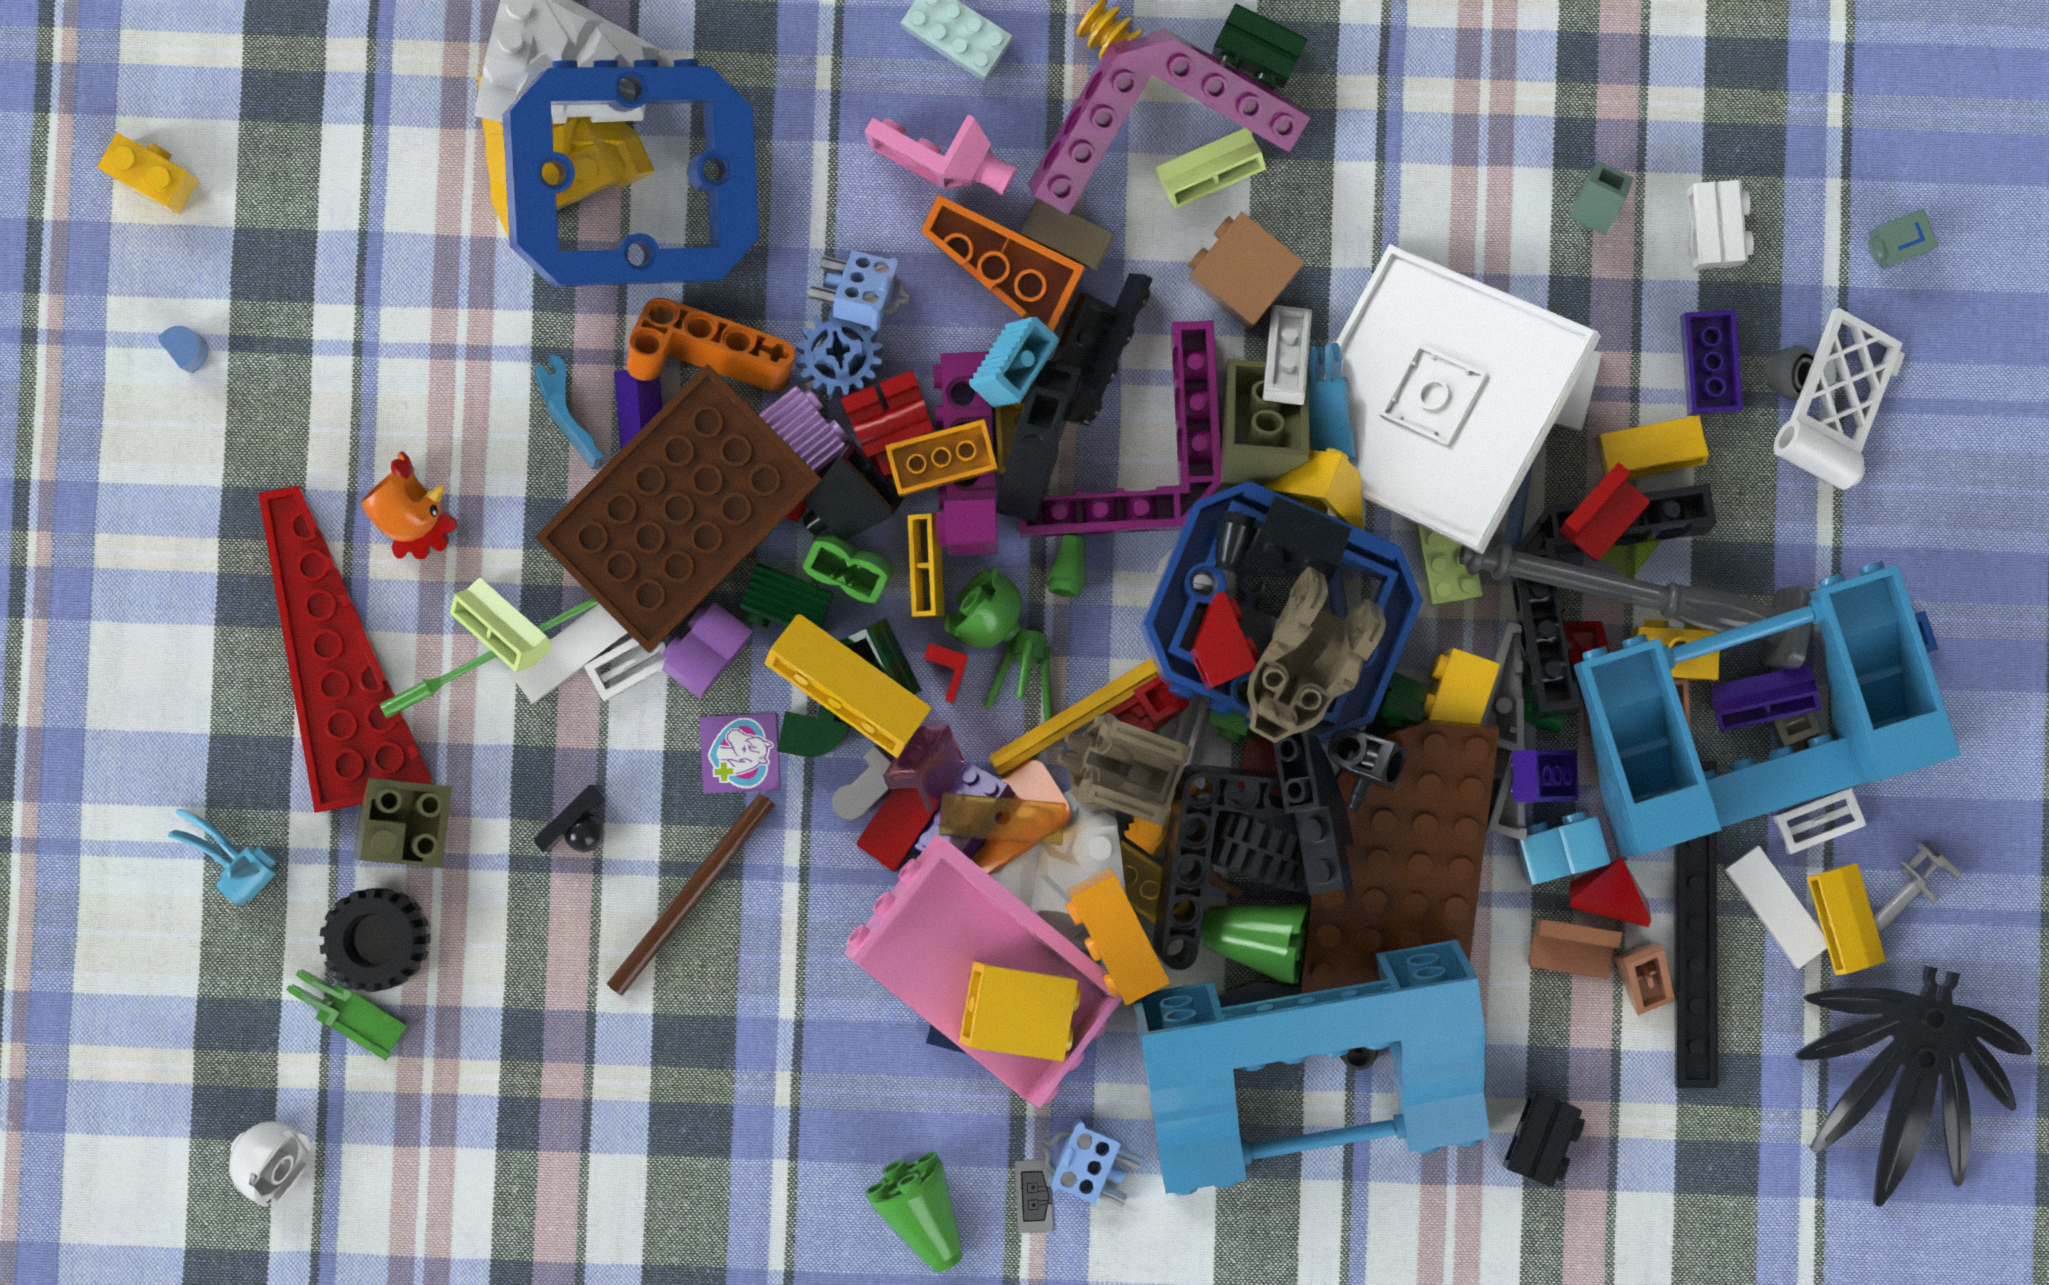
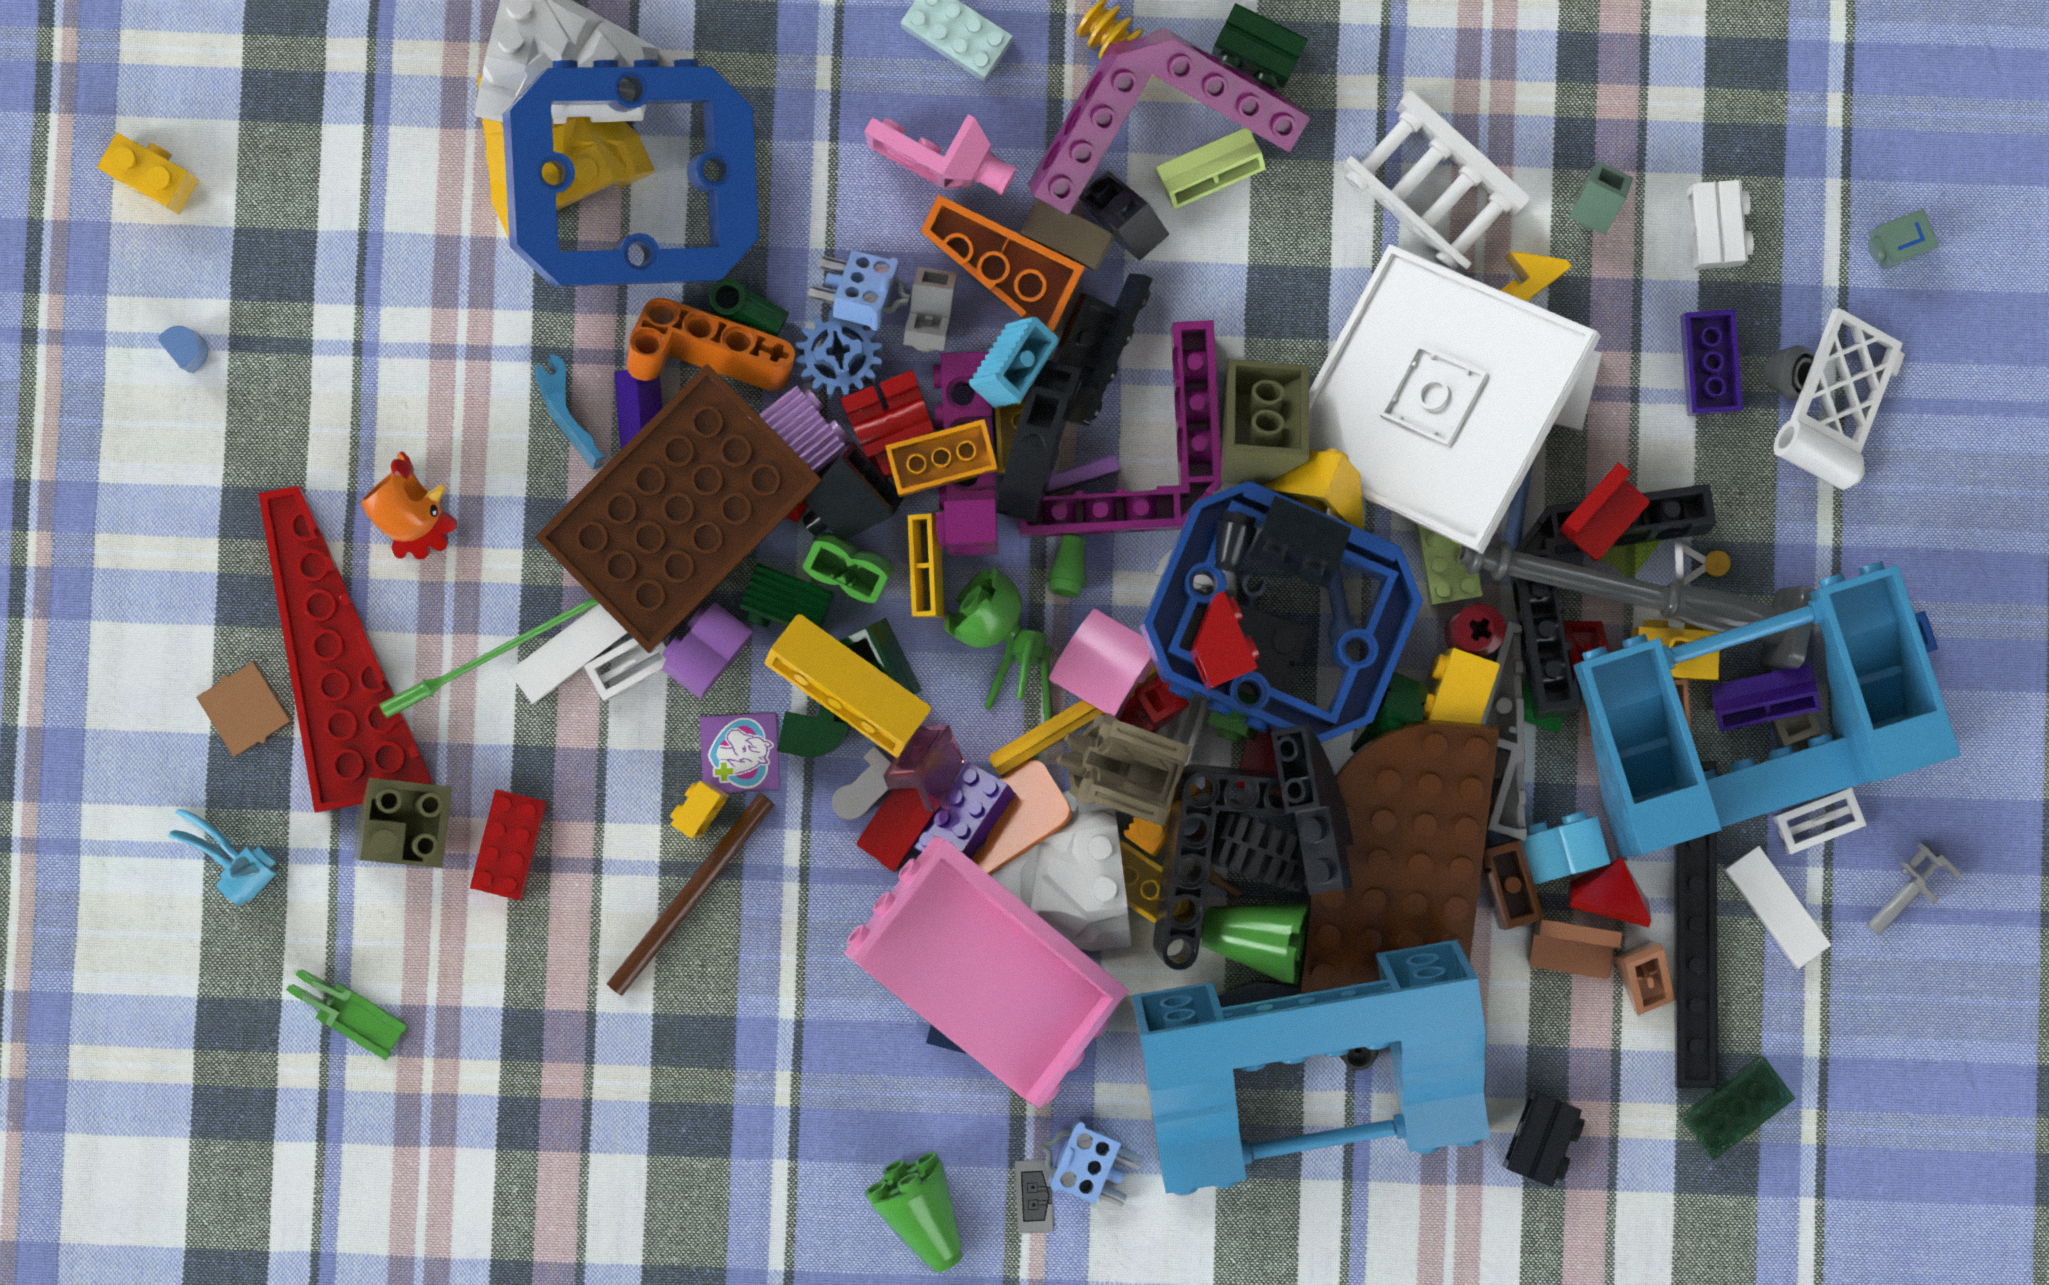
(243, 709): none -> medium nougat piece
(267, 1161): white cylinder -> none
(340, 942): black tyre -> none
(500, 626): yellowish green piece -> none
(508, 844): none -> red piece
(575, 823): black tile -> none
(699, 809): none -> yellow piece
(751, 309): none -> dark green piece
(930, 309): none -> light grey brick
(951, 660): red panel -> none
(975, 818): clear yellow tile -> none
(1019, 1012): yellow panel -> none
(1083, 474): none -> medium lavender tile
(1103, 663): none -> bright pink slope
(1116, 937): light orange brick -> none
(1124, 215): none -> black slope
(1244, 269): medium nougat piece -> none
(1287, 354): white tile -> none
(1309, 659): dark tan animal -> none
(1329, 402): dark azure arm -> none
(1377, 763): black piece -> none
(1473, 171): none -> white fence
(1490, 629): none -> dark red piece
(1510, 885): none -> reddish brown brick
(1535, 273): none -> yellow slope
(1544, 775): dark purple piece -> none
(1655, 447): yellow piece -> none
(1715, 563): none -> piece
(1737, 1107): none -> clear green piece
(1846, 919): yellow piece -> none
(1927, 1042): black plant -> none

